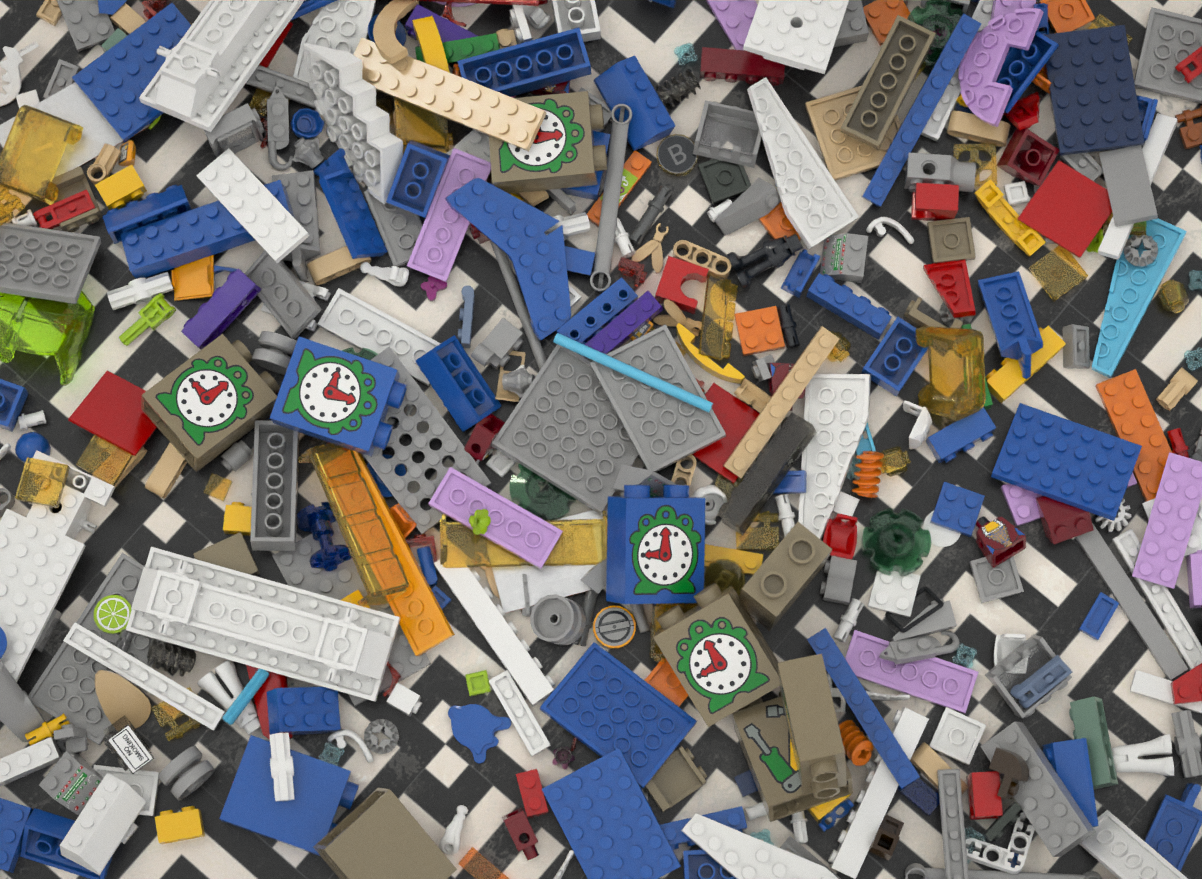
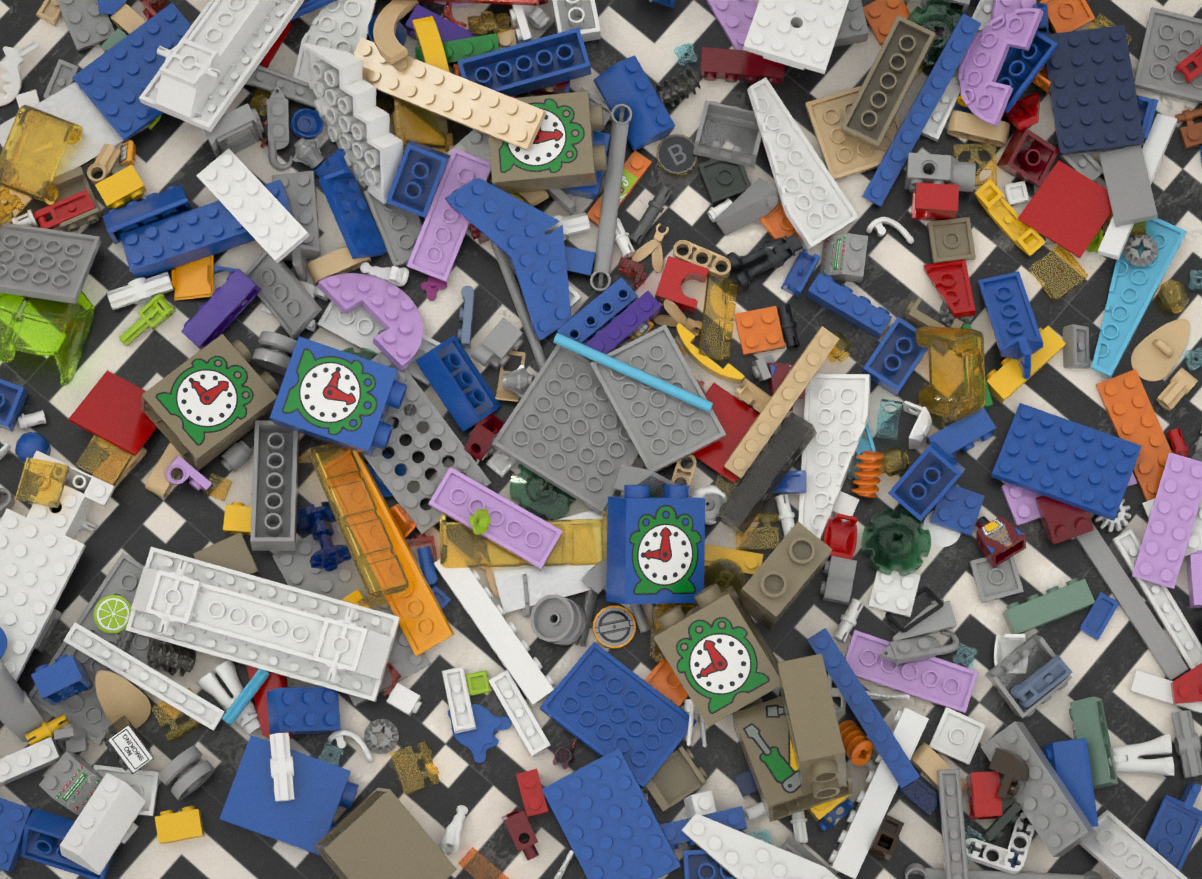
(61, 679): none -> blue brick
(197, 480): none -> lavender plate
(387, 306): none -> lavender plate
(408, 770): none -> clear yellow plate
(459, 700): none -> white tile
(488, 22): none -> clear yellow plate
(693, 714): none -> white plant
(700, 803): none -> white brick
(888, 421): none -> clear light blue bracket
(926, 481): none -> blue brick
(1049, 607): none -> sand green brick
(1160, 350): none -> tan shield

